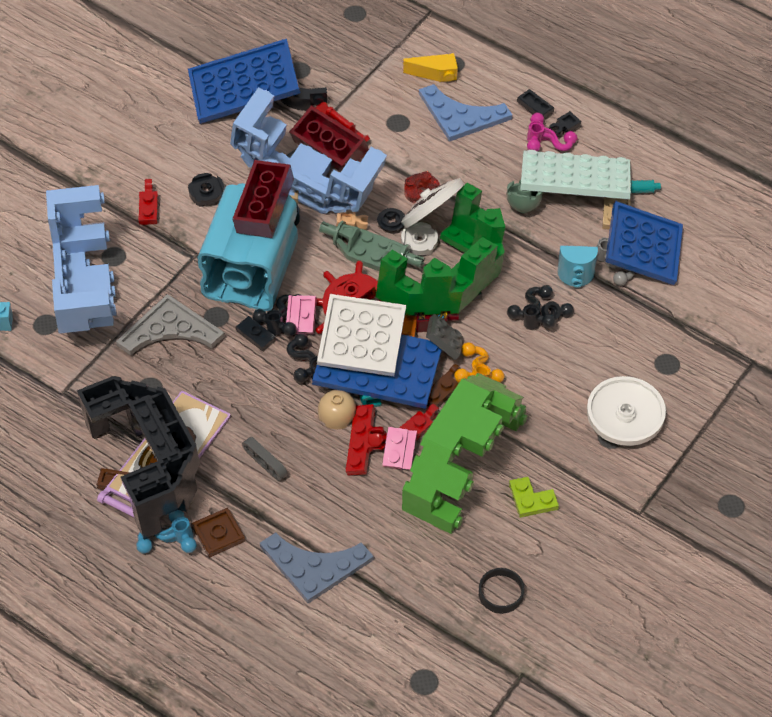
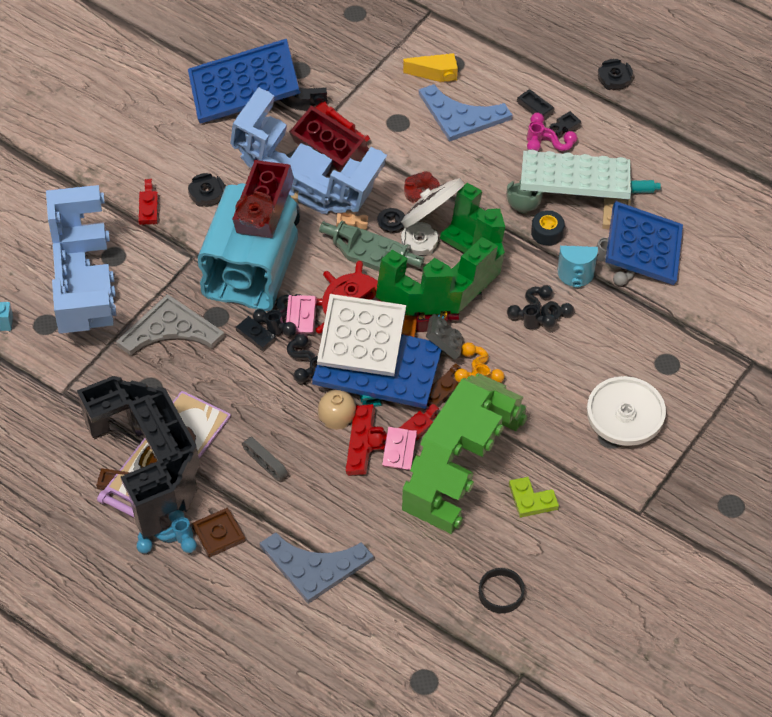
(255, 218): none -> clear red plate
(547, 228): none -> black wheel
(615, 81): none -> black plate

